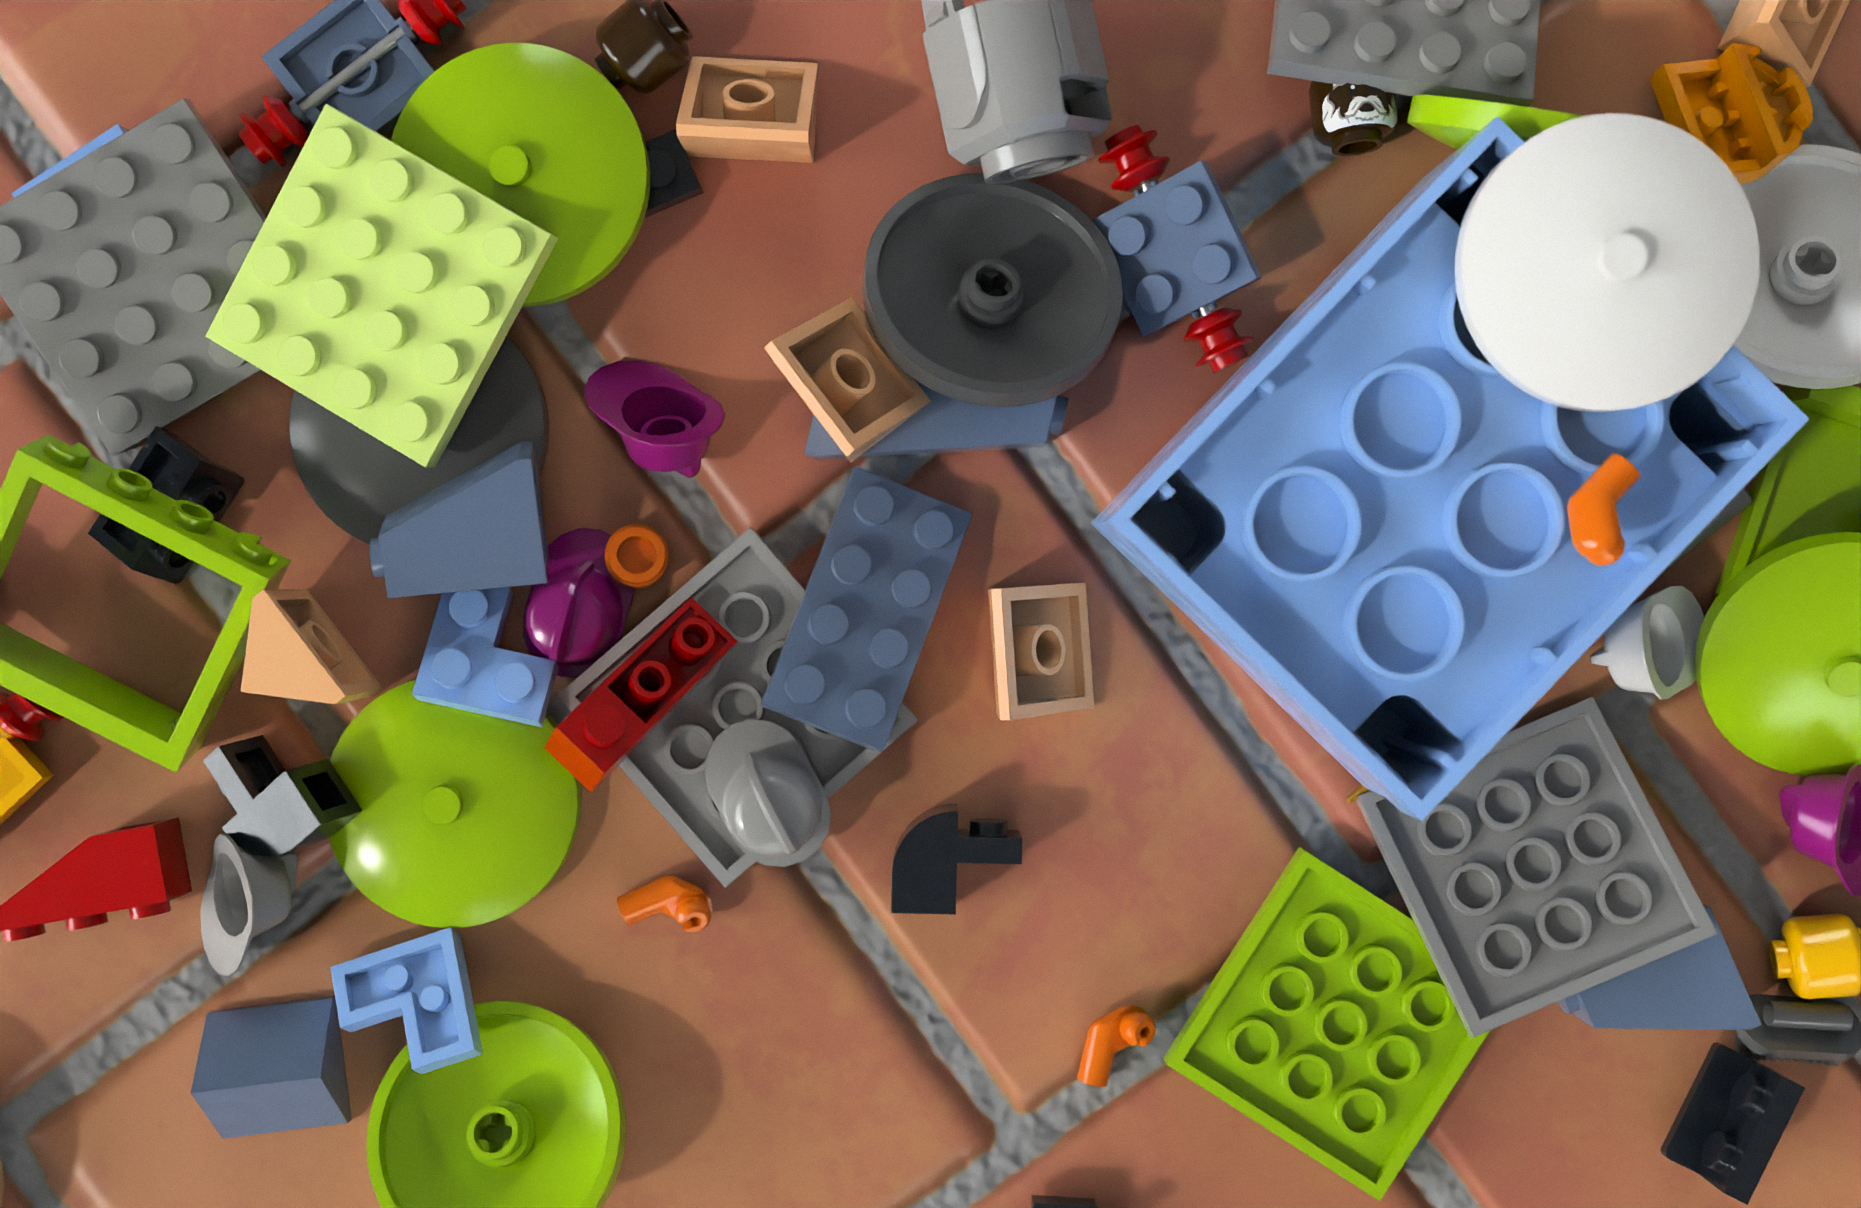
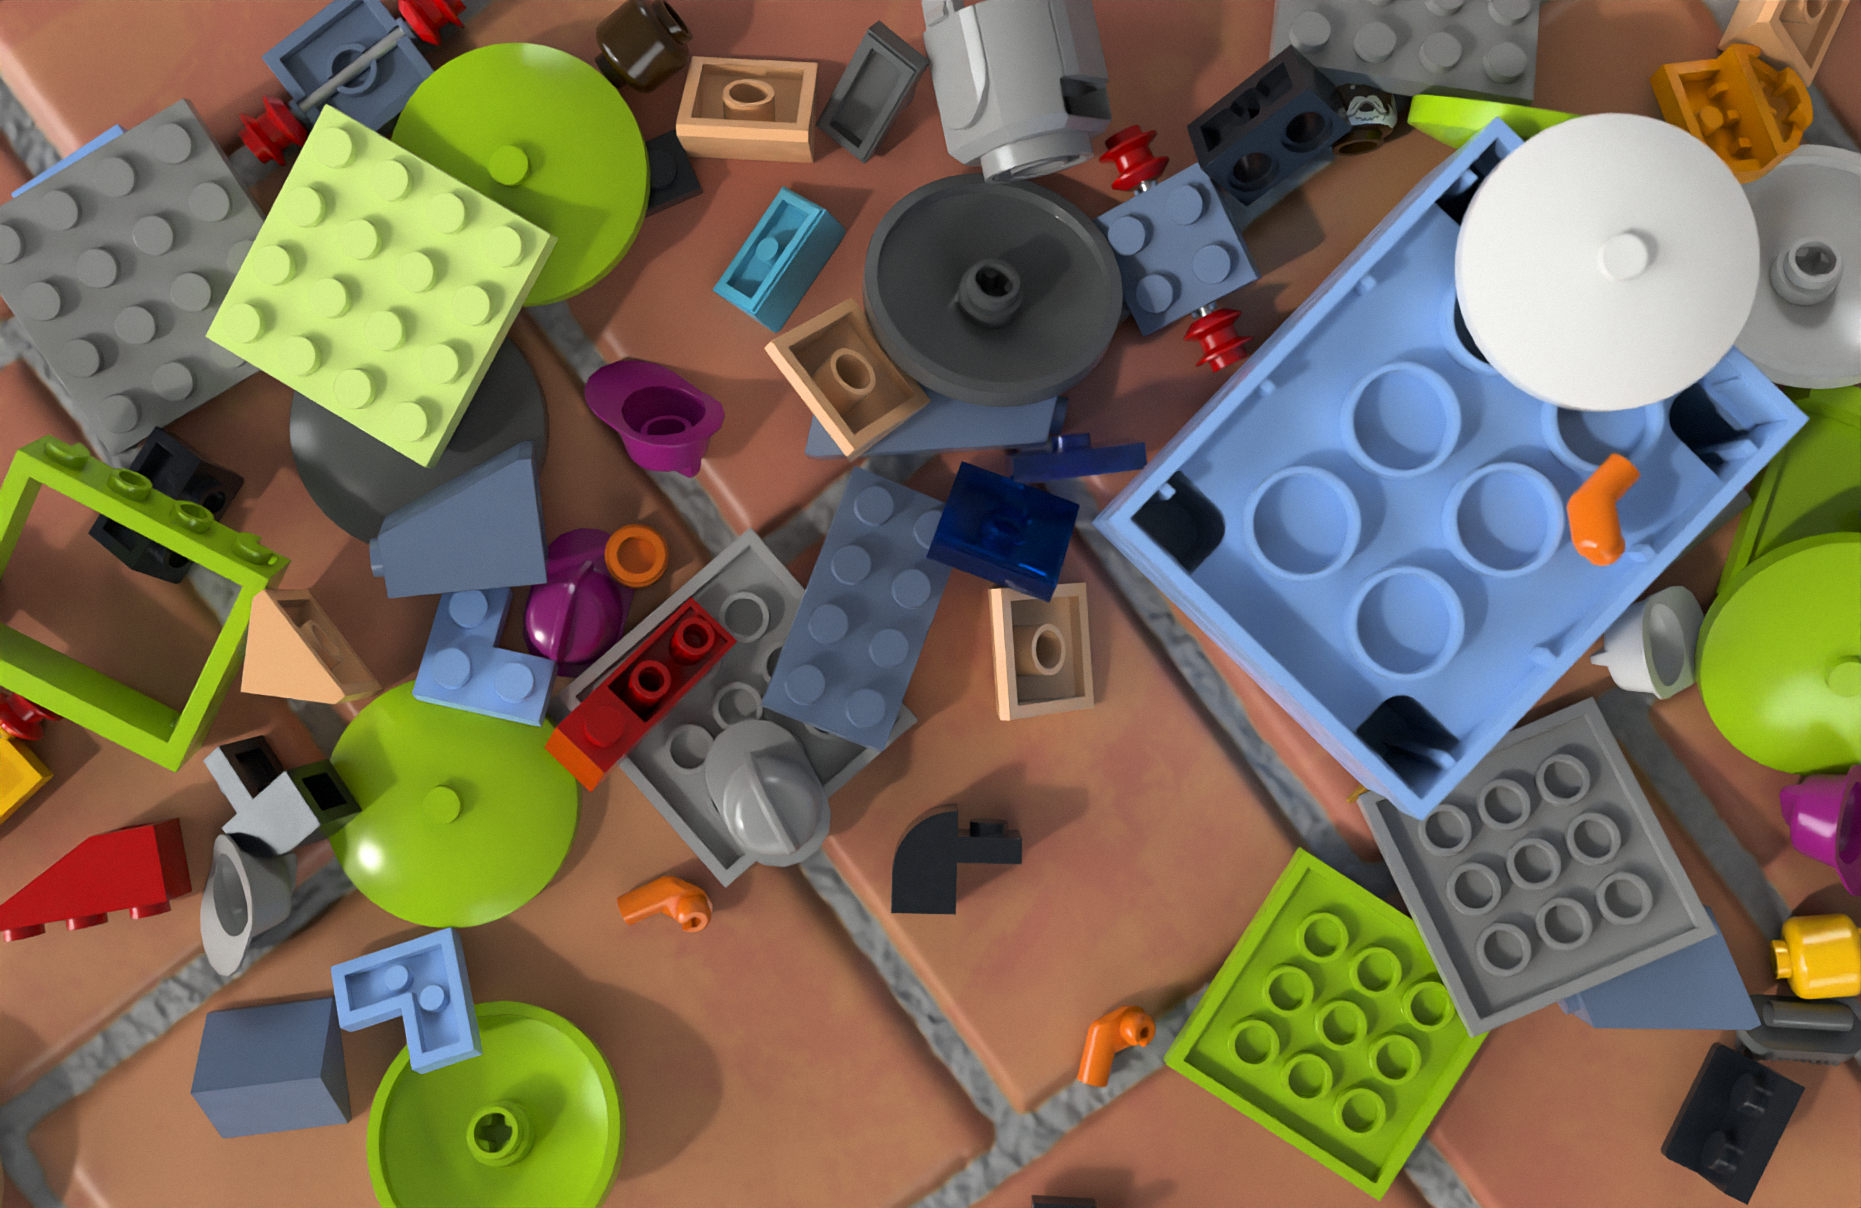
(780, 259): none -> medium azure slope
(872, 92): none -> dark grey tile
(1004, 532): none -> clear blue plate
(1075, 457): none -> clear blue plate
(1269, 126): none -> black brick

